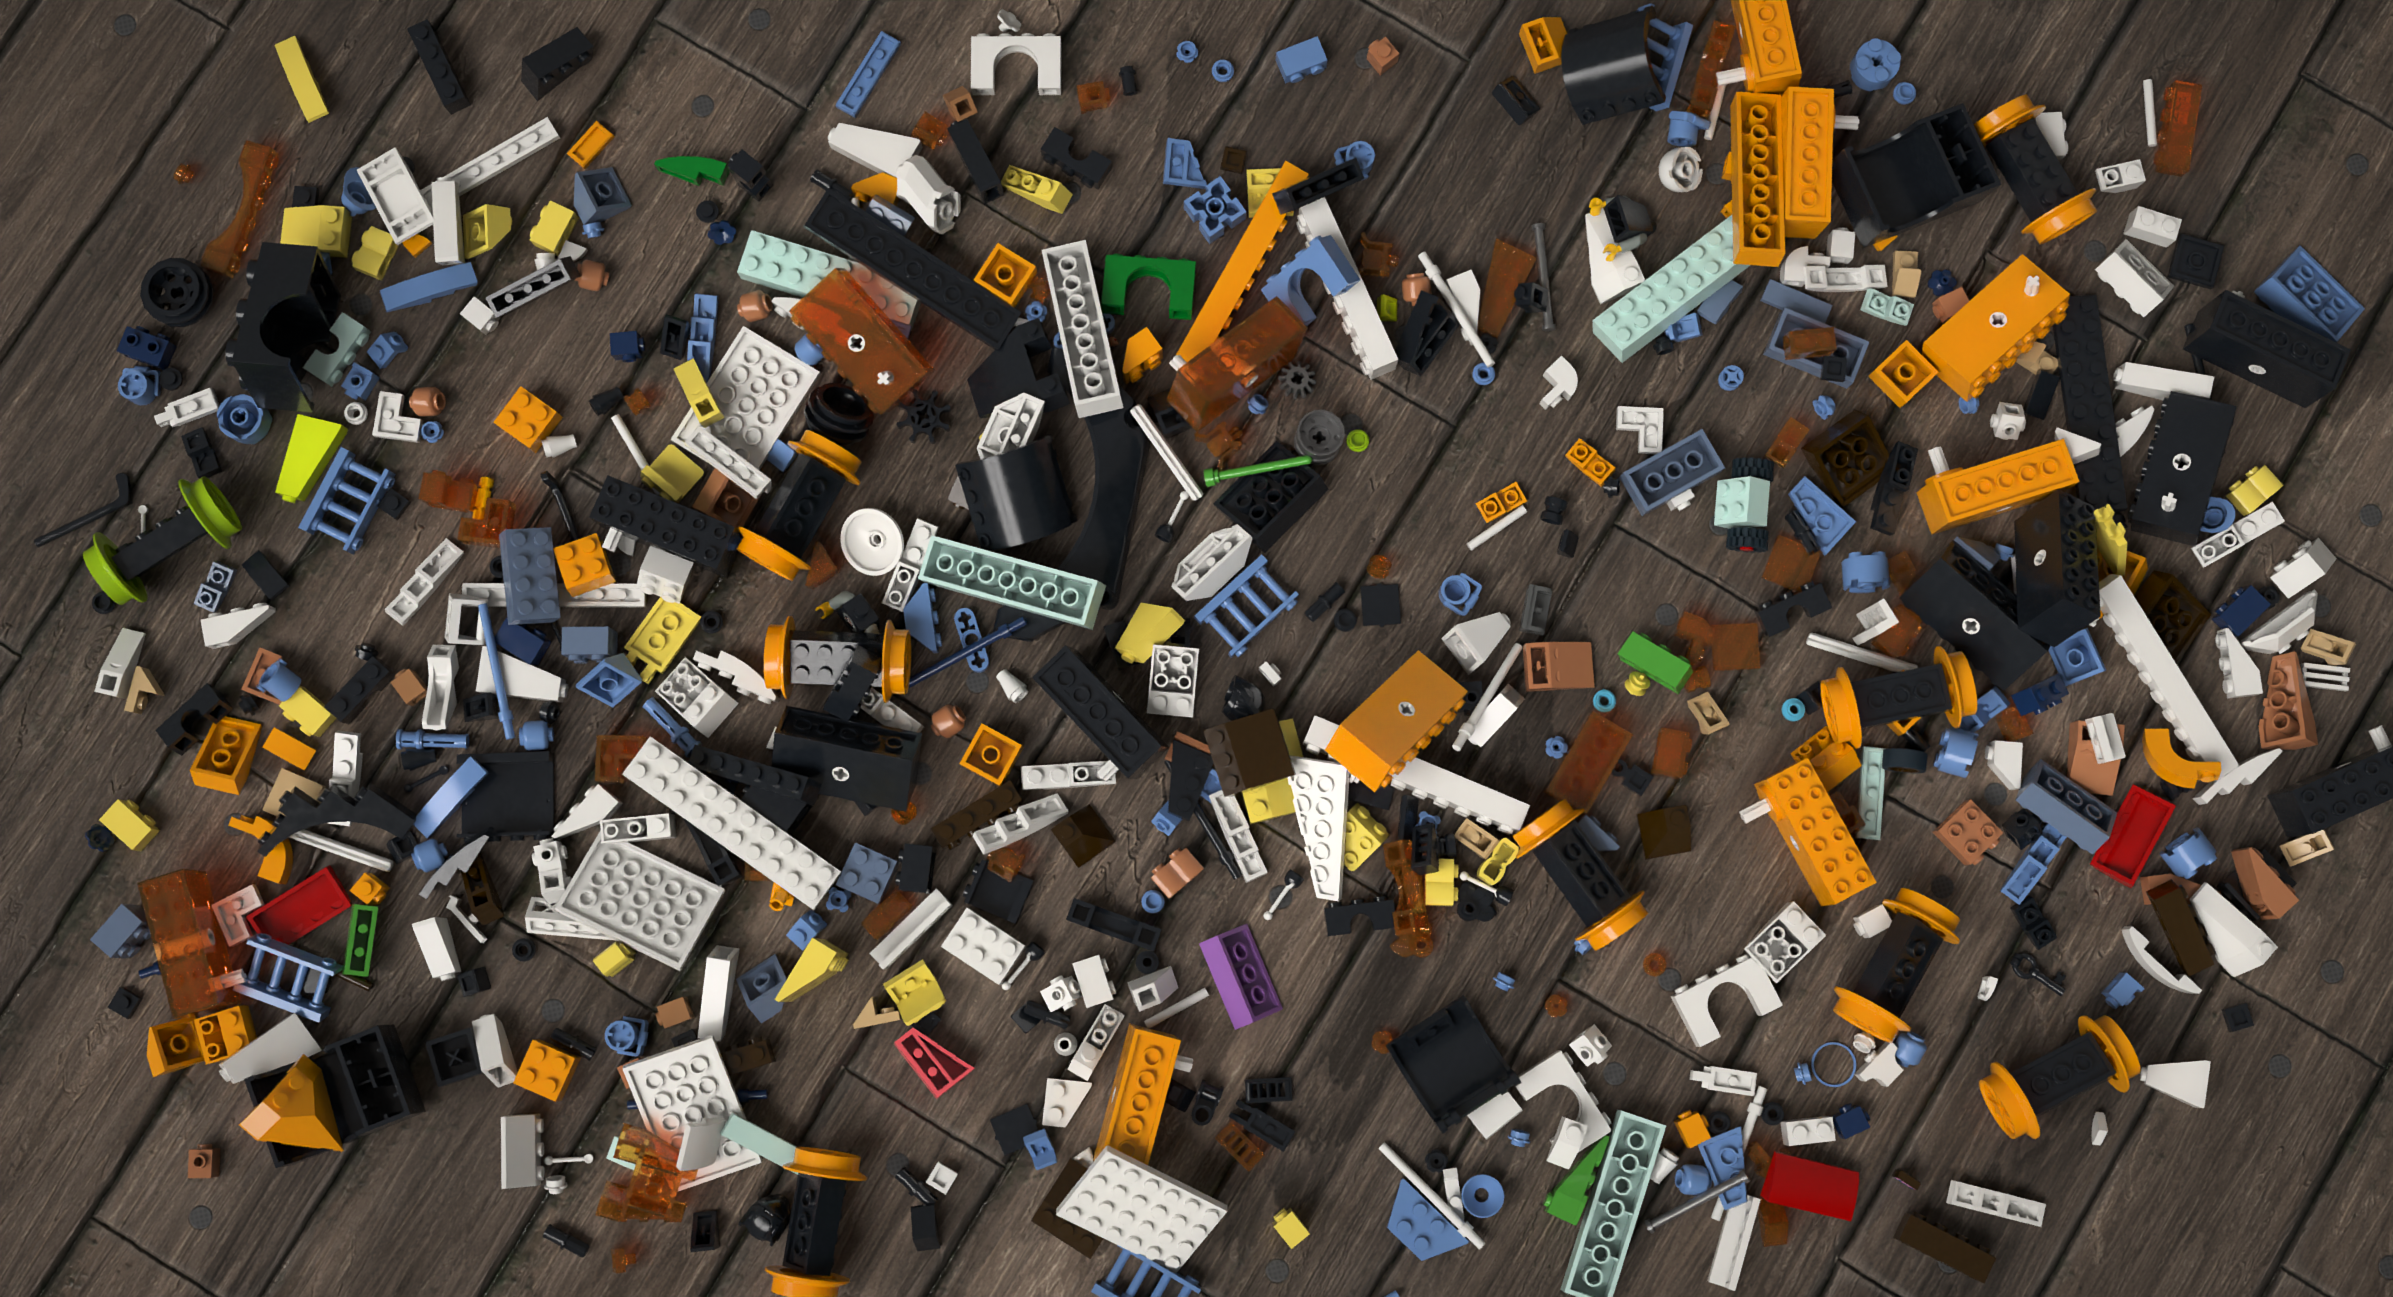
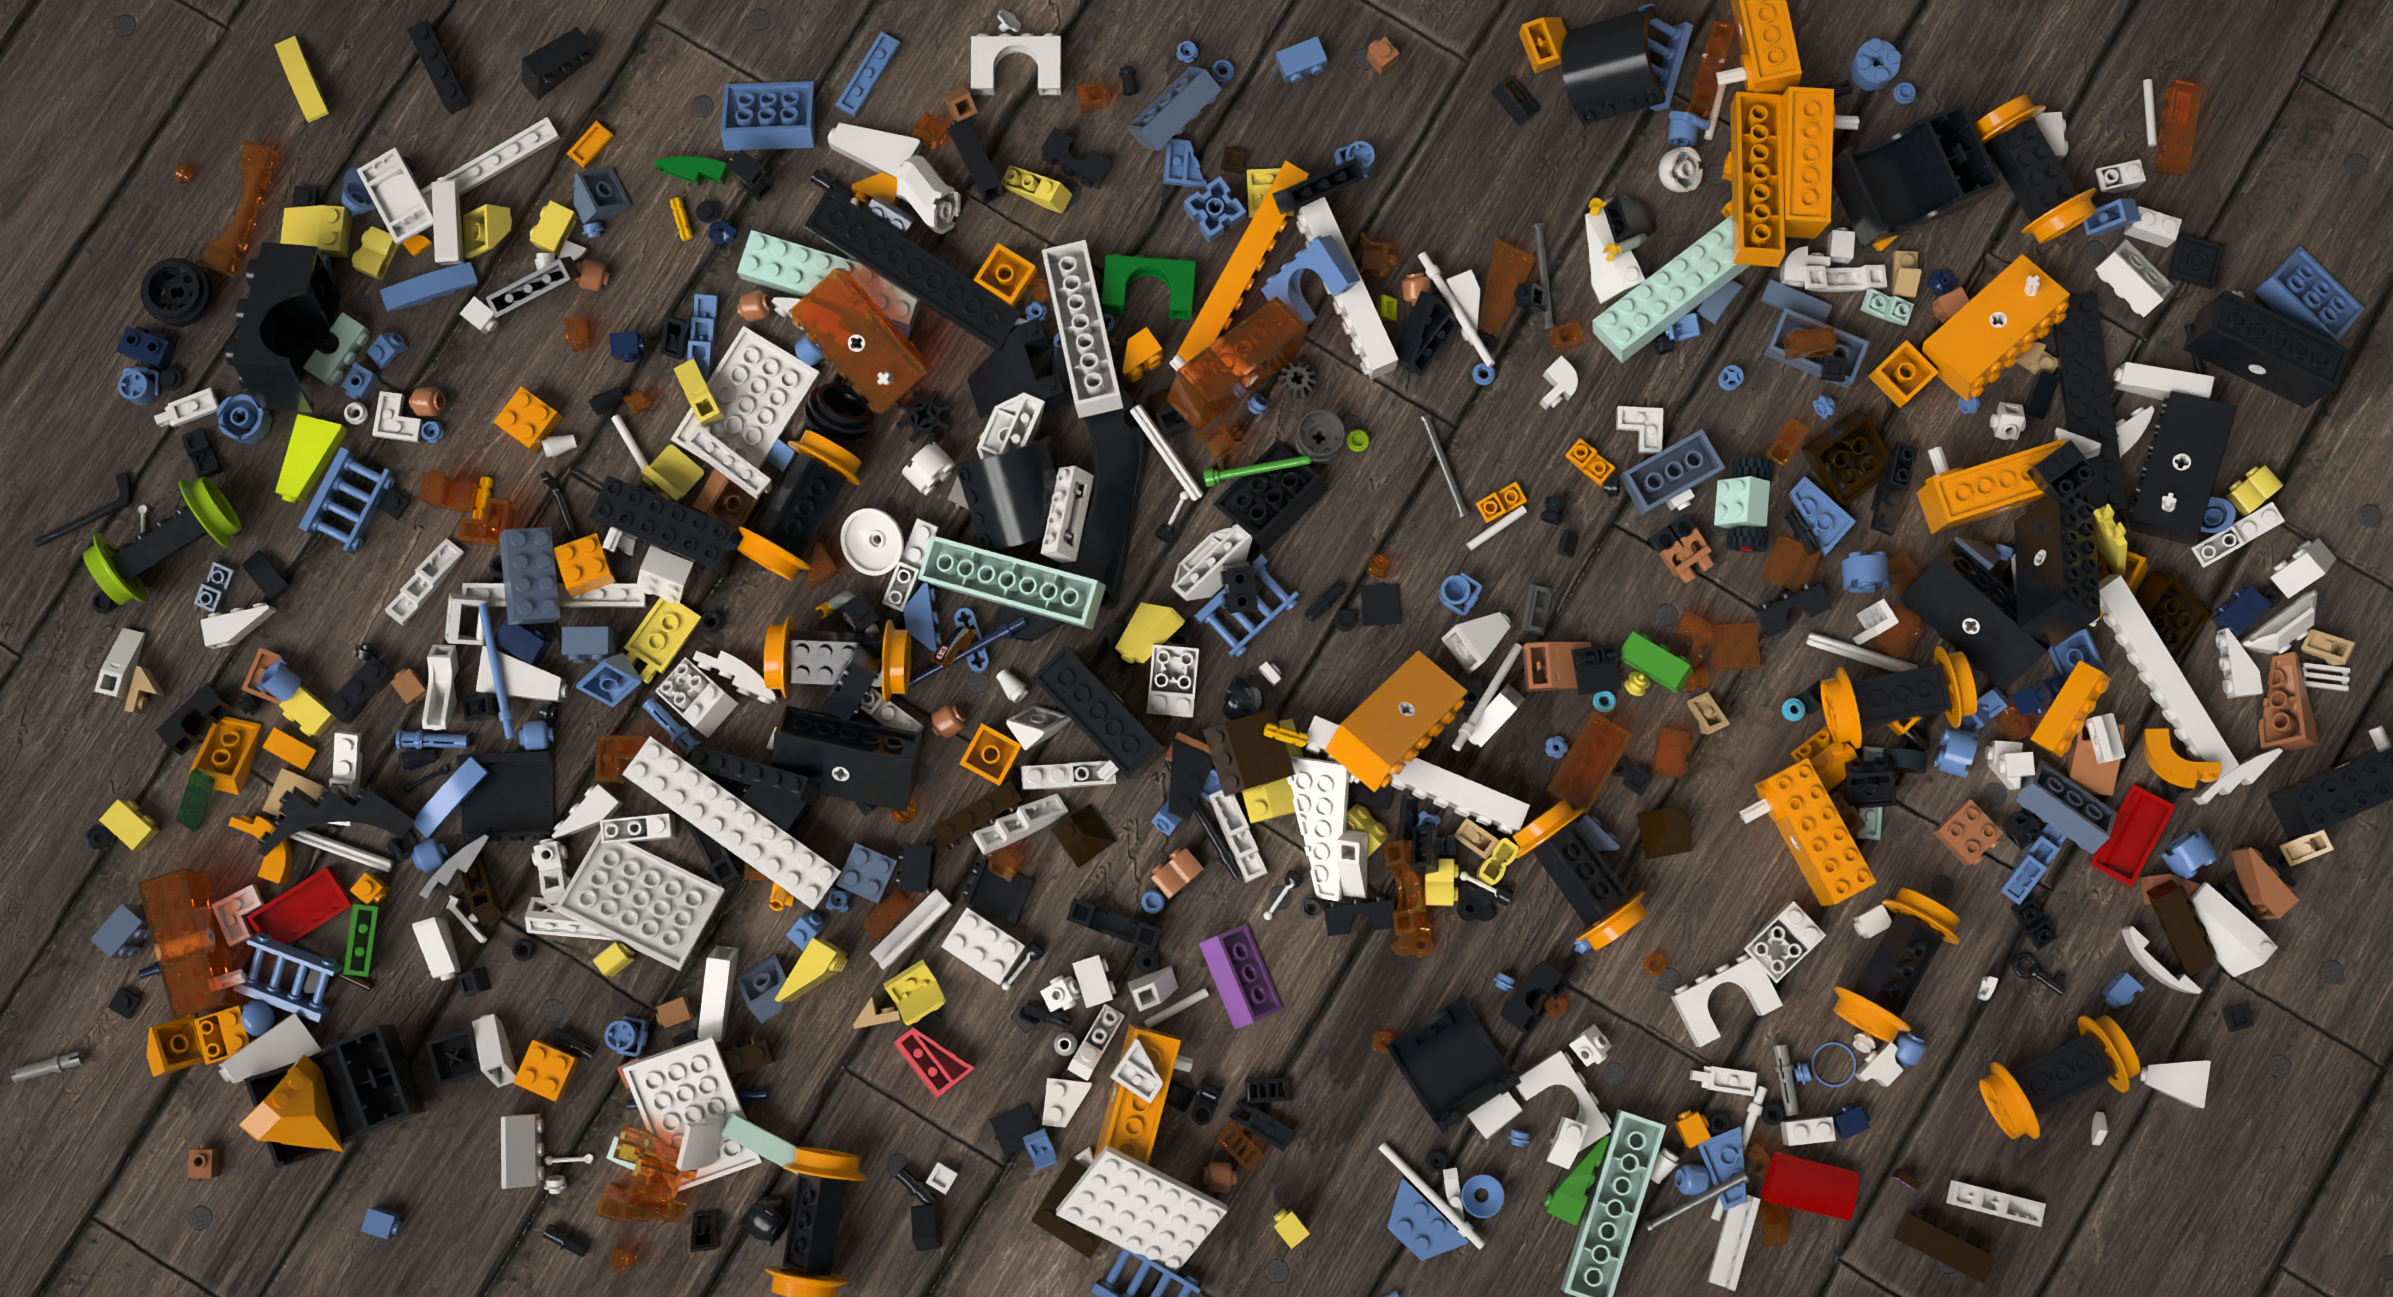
(58, 1063): none -> light grey pin
(195, 799): none -> clear green tile
(257, 1017): none -> medium blue hair
(381, 1223): none -> medium blue brick
(578, 333): none -> clear orange brick
(681, 218): none -> yellow axle
(768, 116): none -> medium blue slope
(928, 468): none -> white brick
(956, 640): none -> slope
(1036, 725): none -> white slope
(1067, 514): none -> white brick
(1137, 1073): none -> white wing
(1174, 108): none -> sand blue brick
(1219, 1177): none -> nougat head
(1239, 587): none -> black brick
(1285, 734): none -> yellow axle
(1309, 913): none -> black plate
(1352, 863): none -> white slope
(1444, 466): none -> flat silver bar
(1542, 981): none -> black arch
(1572, 331): none -> clear orange brick
(1597, 668): none -> black hinge
(1681, 547): none -> nougat hips
(1786, 1079): none -> light grey pin
(1870, 783): none -> black plate
(2015, 765): none -> white brick
(2063, 473): none -> black slope
(2070, 709): none -> light orange brick
(2112, 217): none -> medium blue brick

